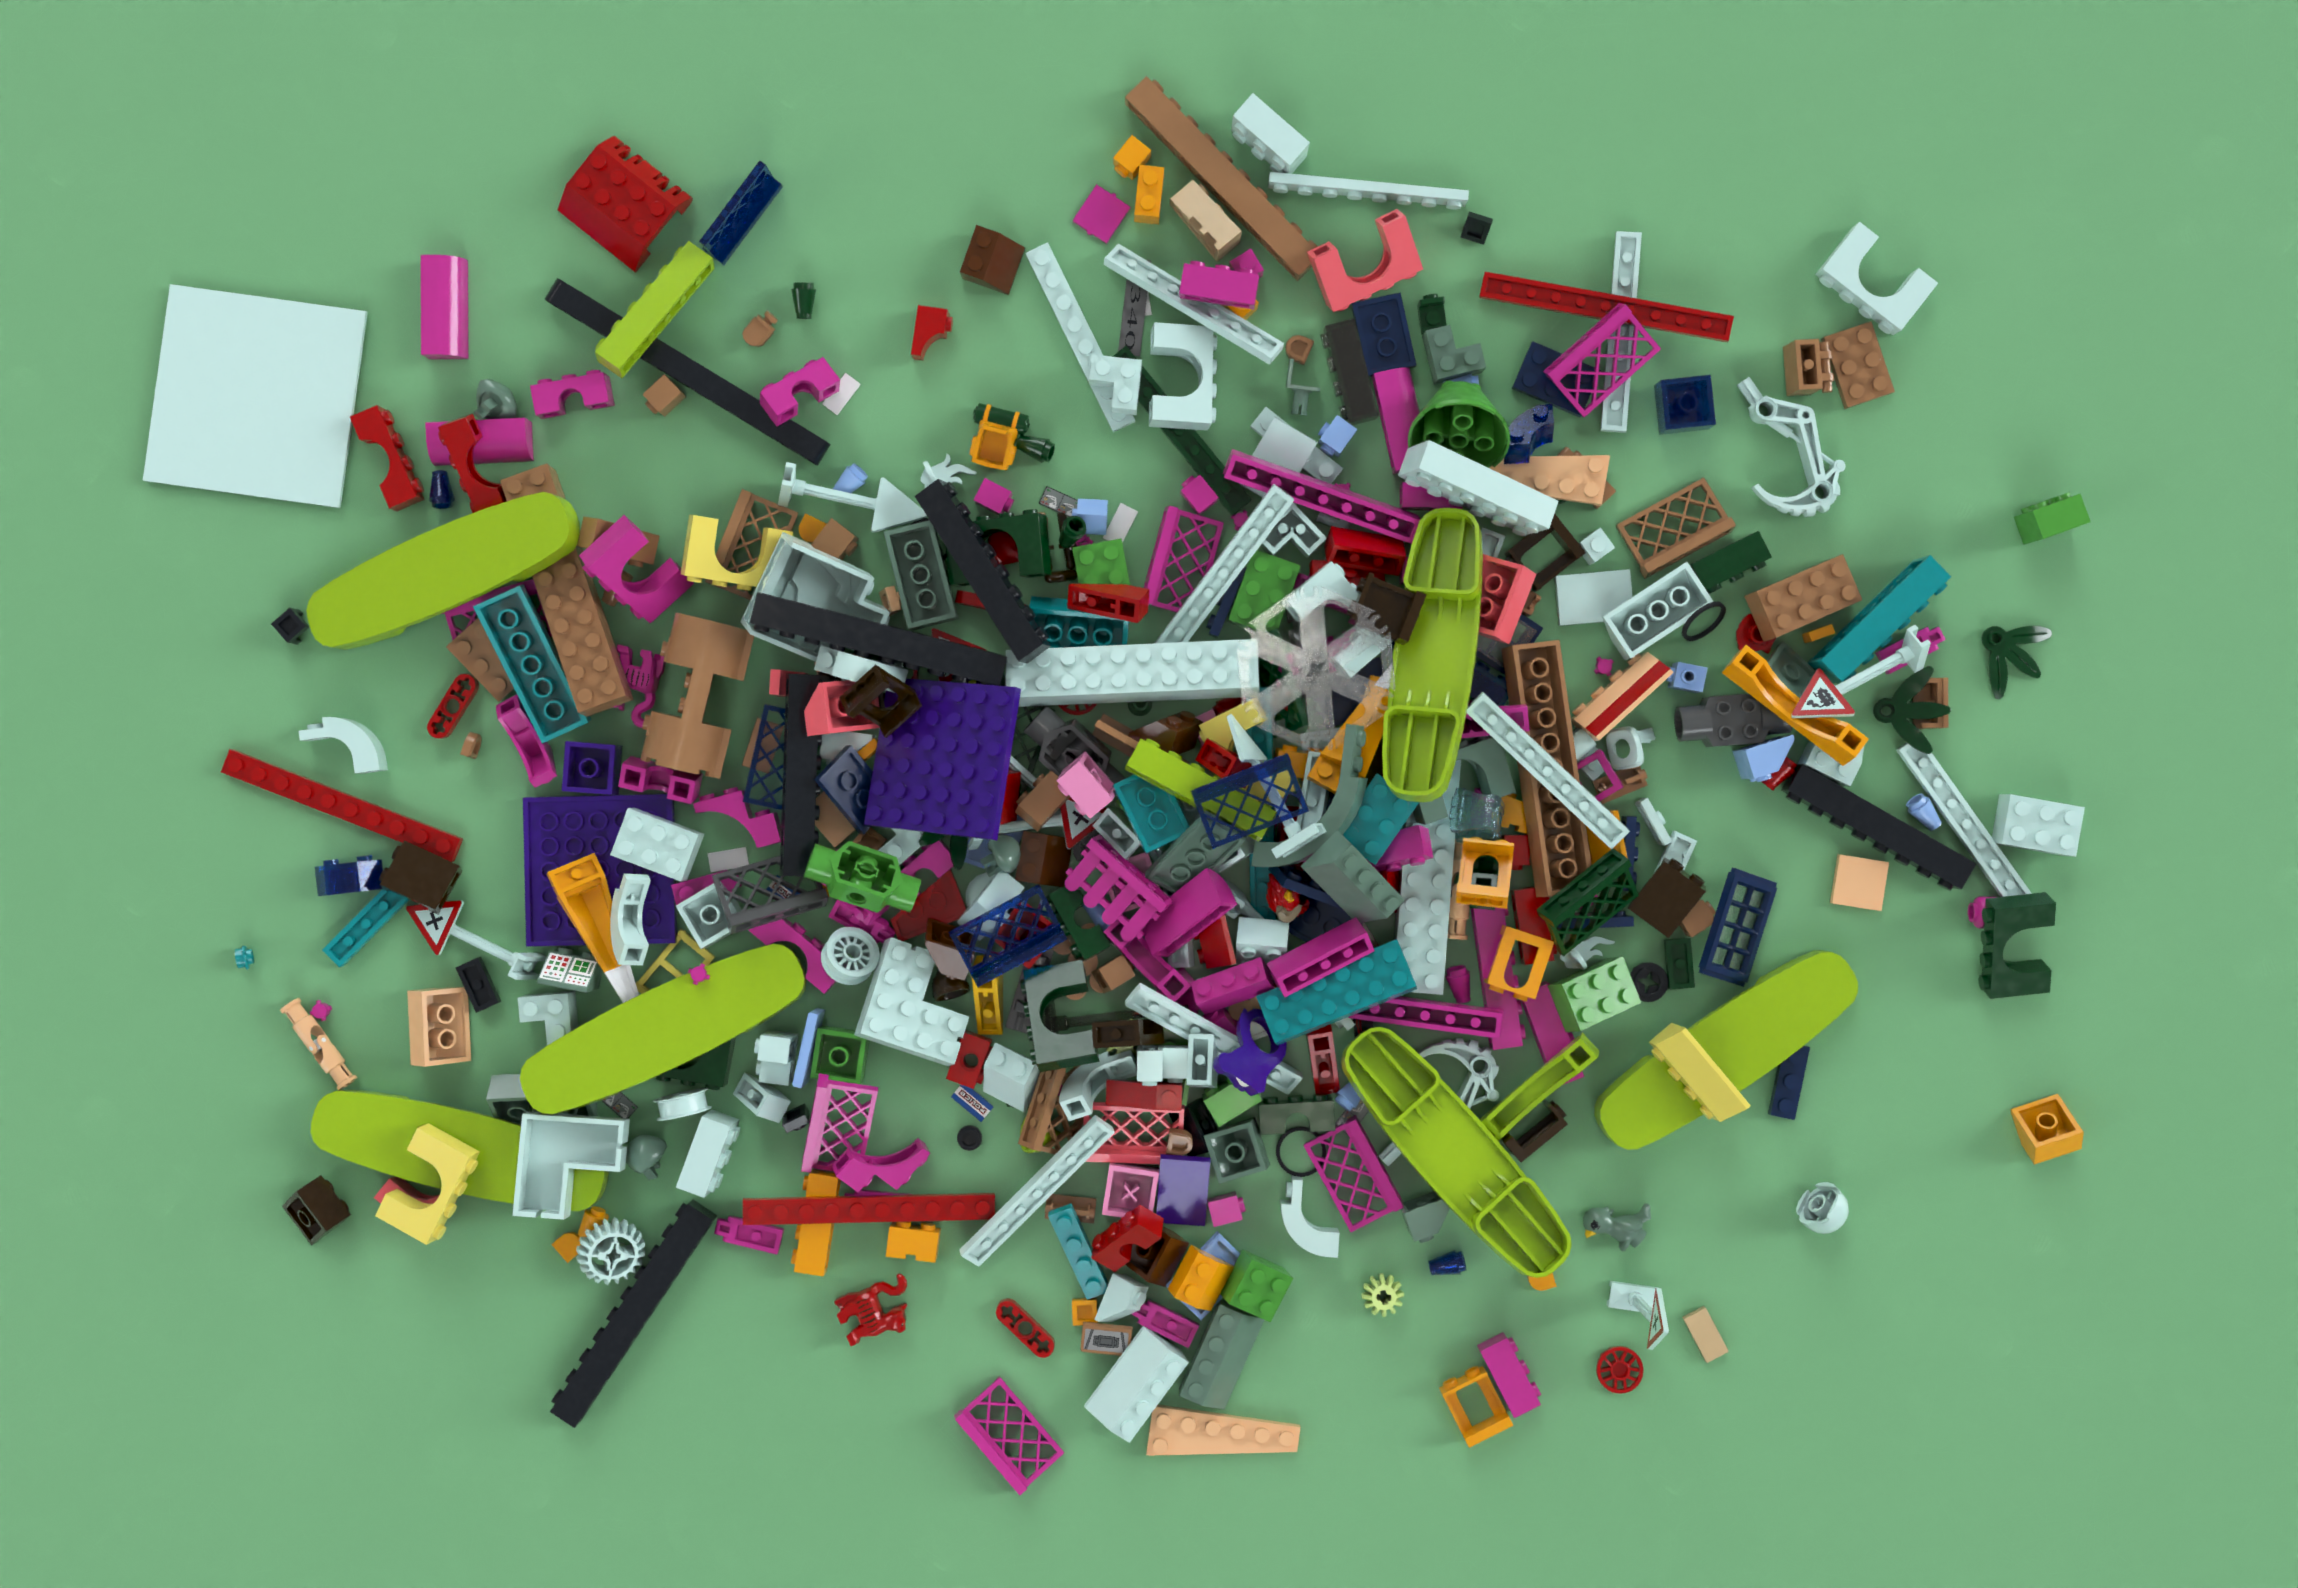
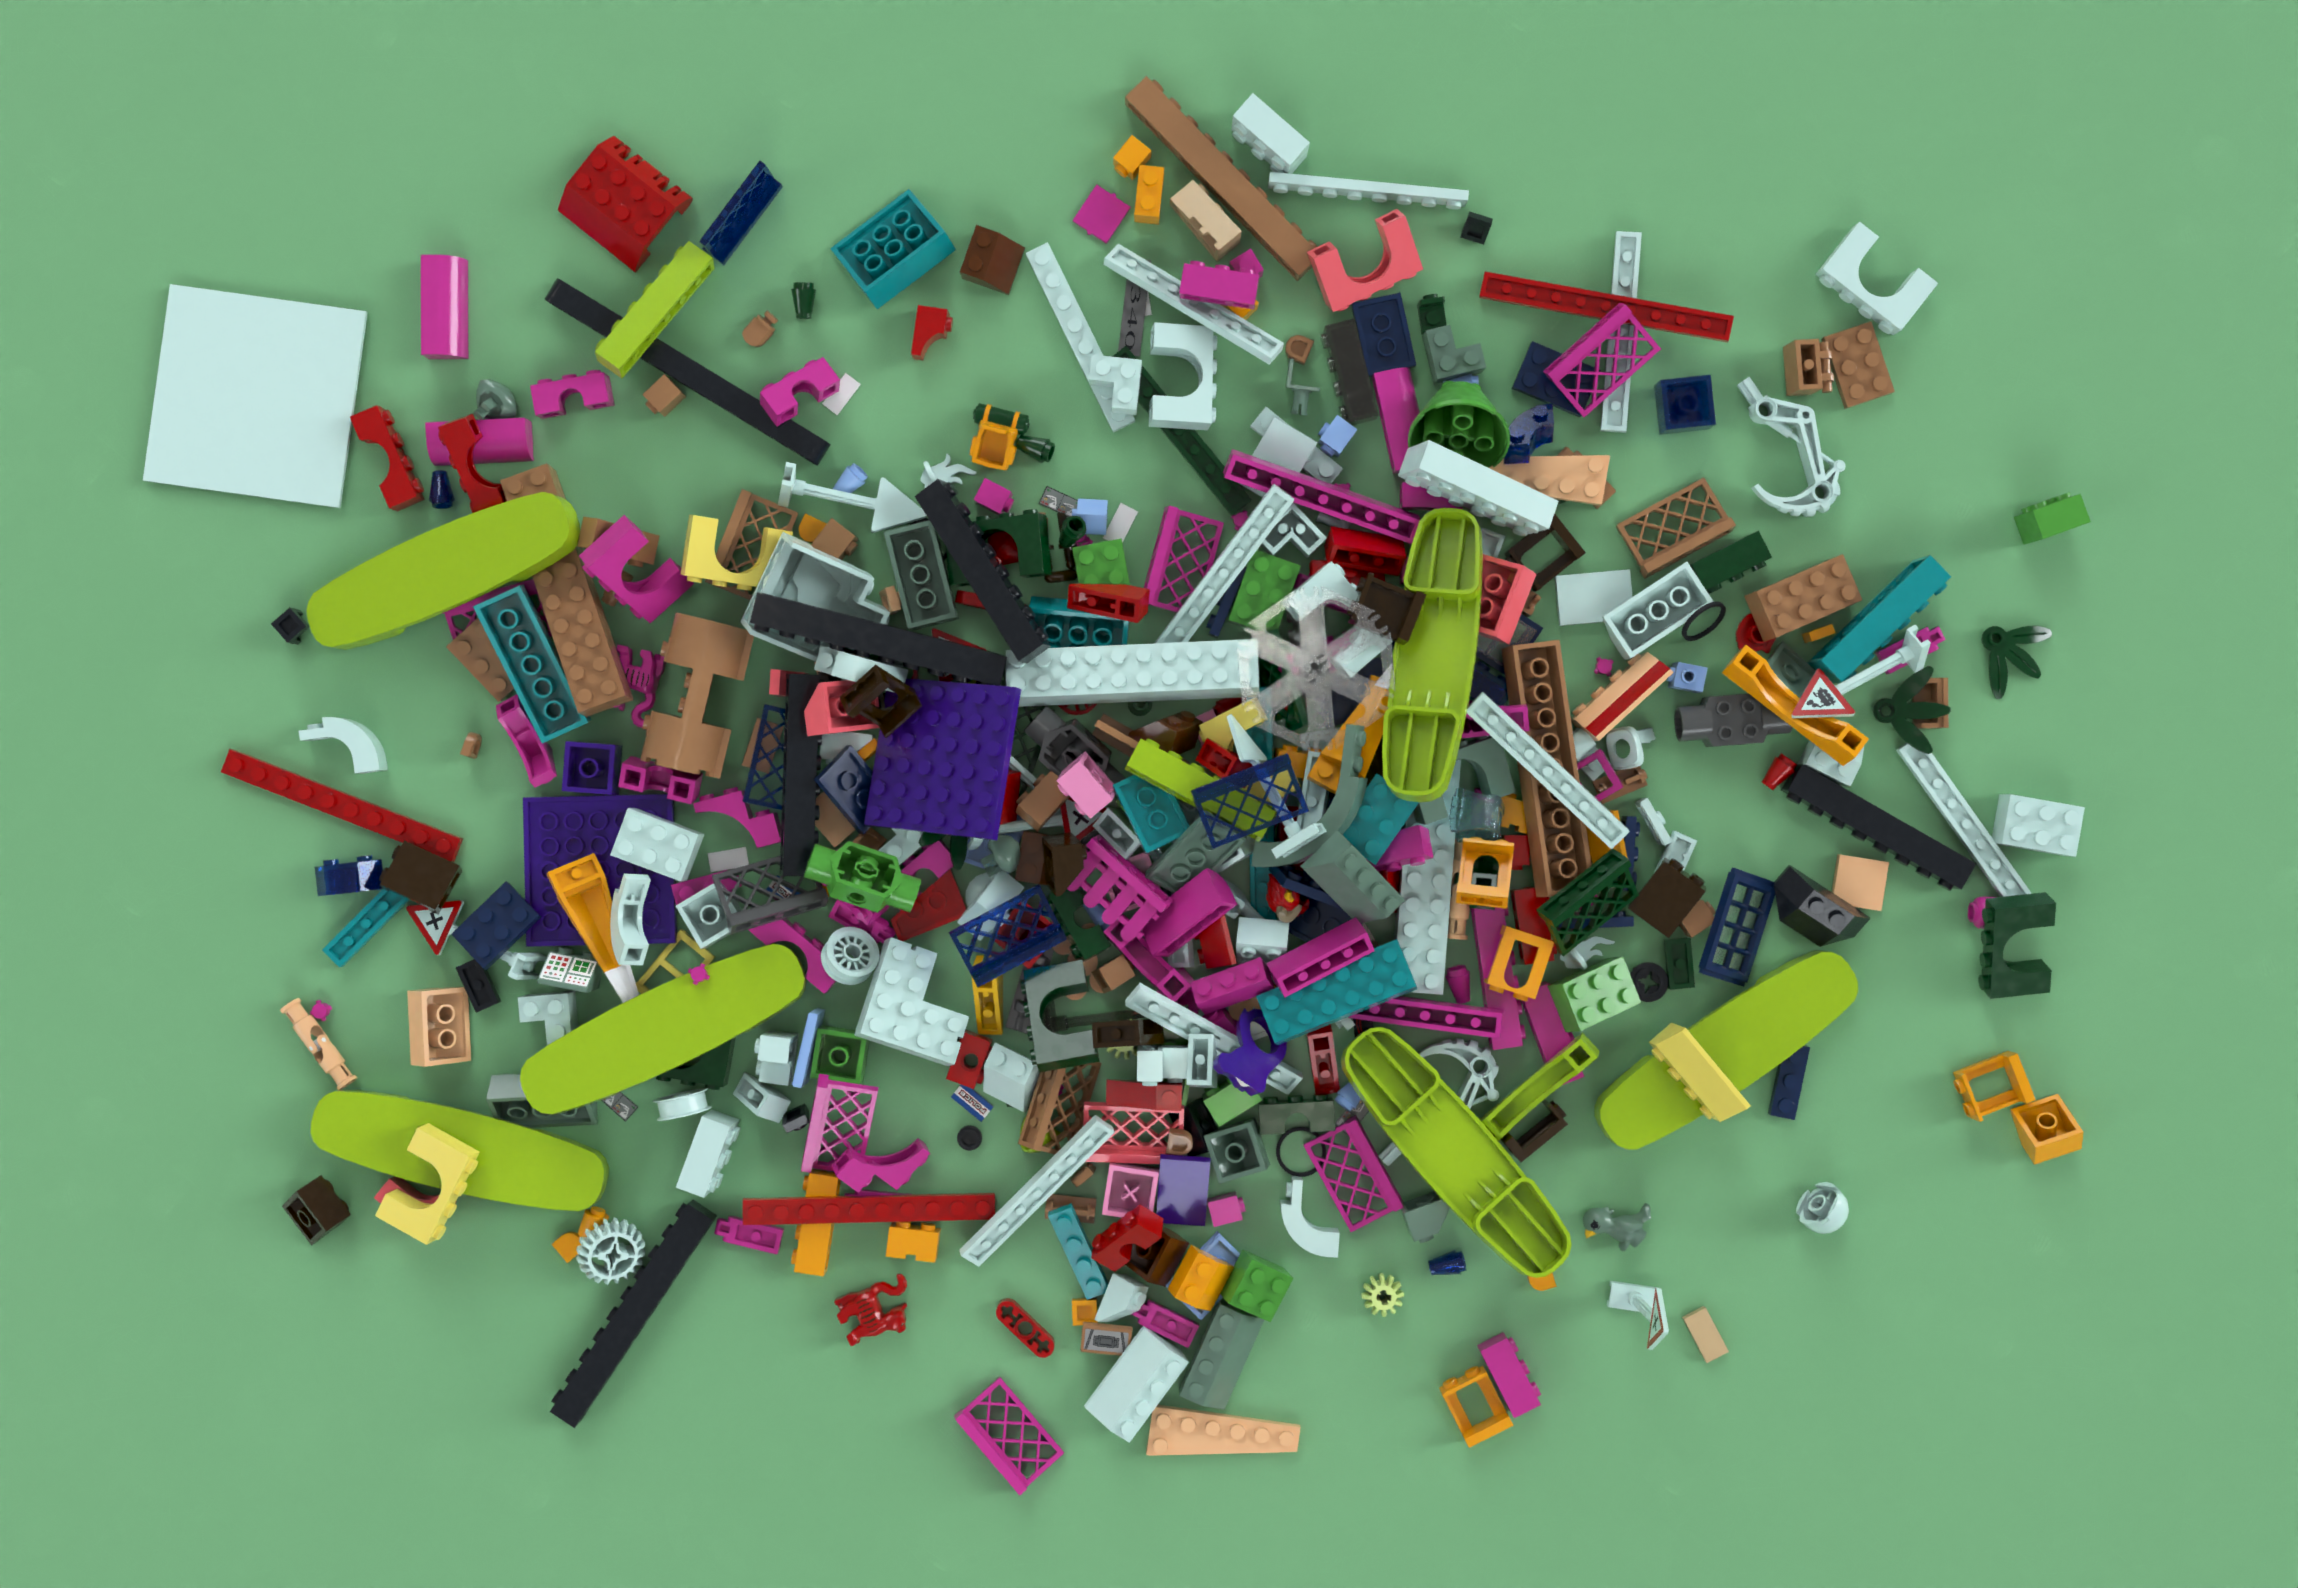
(244, 957): teal plate -> none
(456, 687): red beam -> none
(496, 925): none -> dark blue plate
(551, 1151): light aqua piece -> none
(644, 1154): sand green piece -> none
(893, 248): none -> teal slope
(944, 950): slope -> none
(947, 989): dark brown helmet -> none
(1062, 860): none -> dark brown slope
(1083, 1174): none -> medium nougat tile
(1089, 1079): light aqua arch -> none
(1198, 494): dark pink brick -> none
(1596, 546): light aqua brick -> none
(1619, 1369): red wheel -> none
(1762, 759): light blue slope -> none
(1815, 910): none -> black wedge
(1923, 810): light blue cone -> none
(2020, 1091): none -> light orange panel

